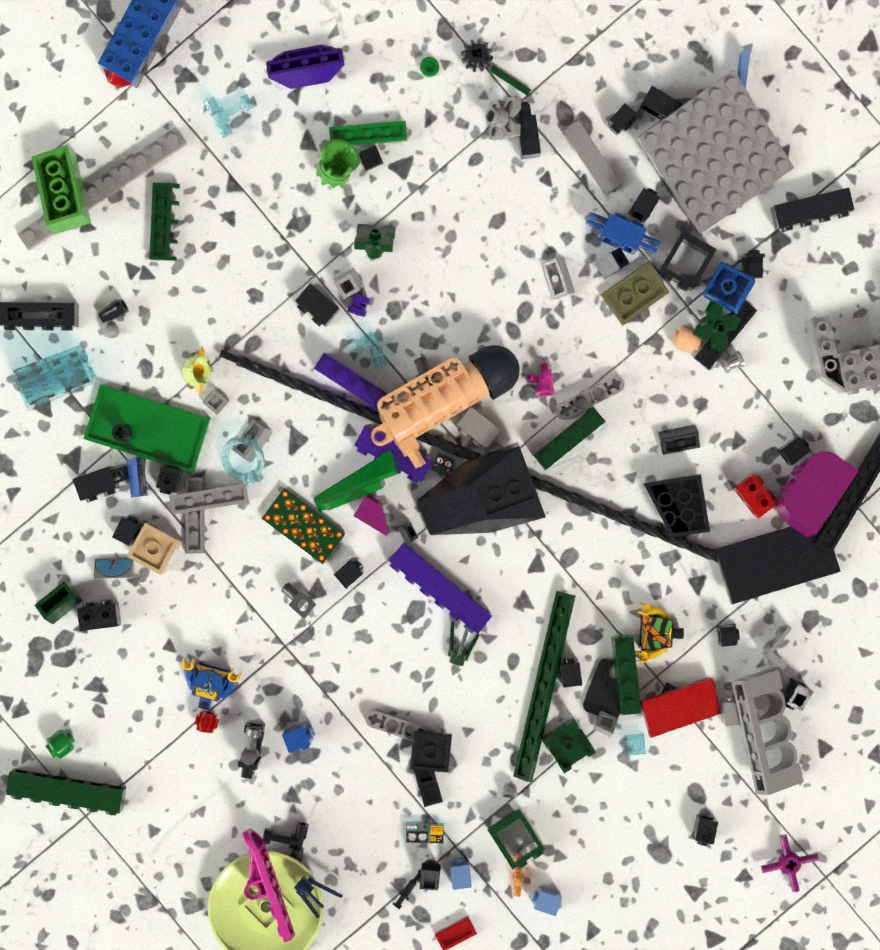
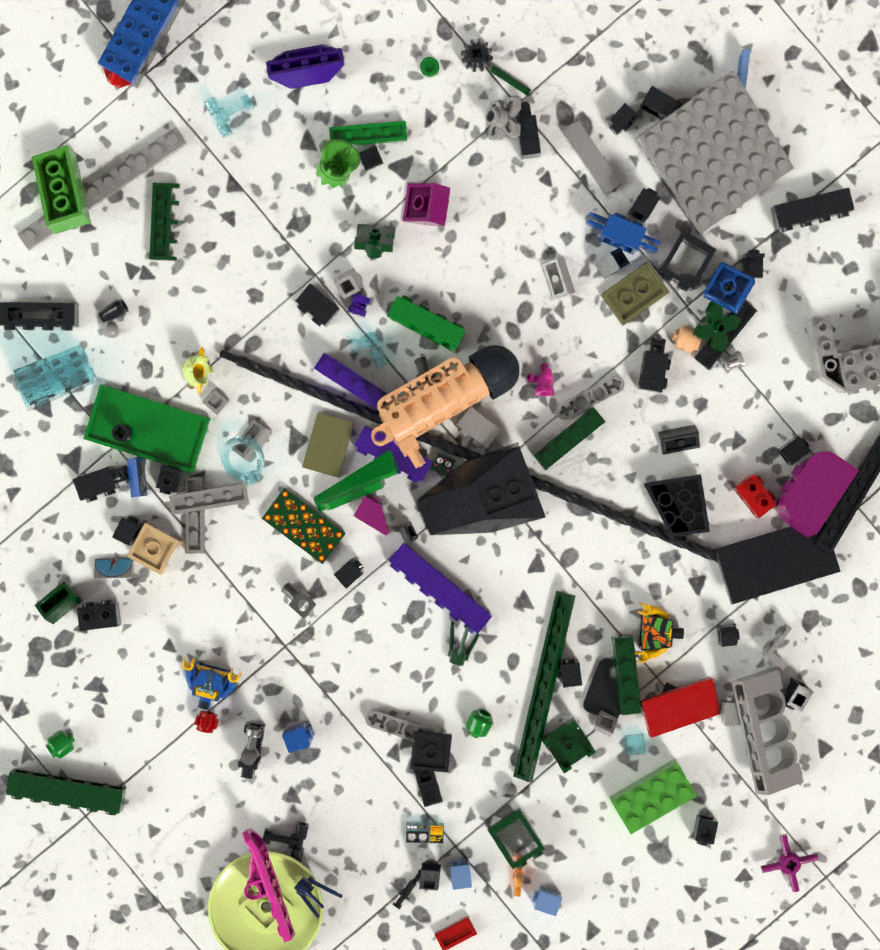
(328, 445): none -> olive tile
(426, 204): none -> magenta slope
(426, 323): none -> green wedge
(479, 723): none -> green head
(652, 796): none -> bright green brick
(654, 368): none -> black brick

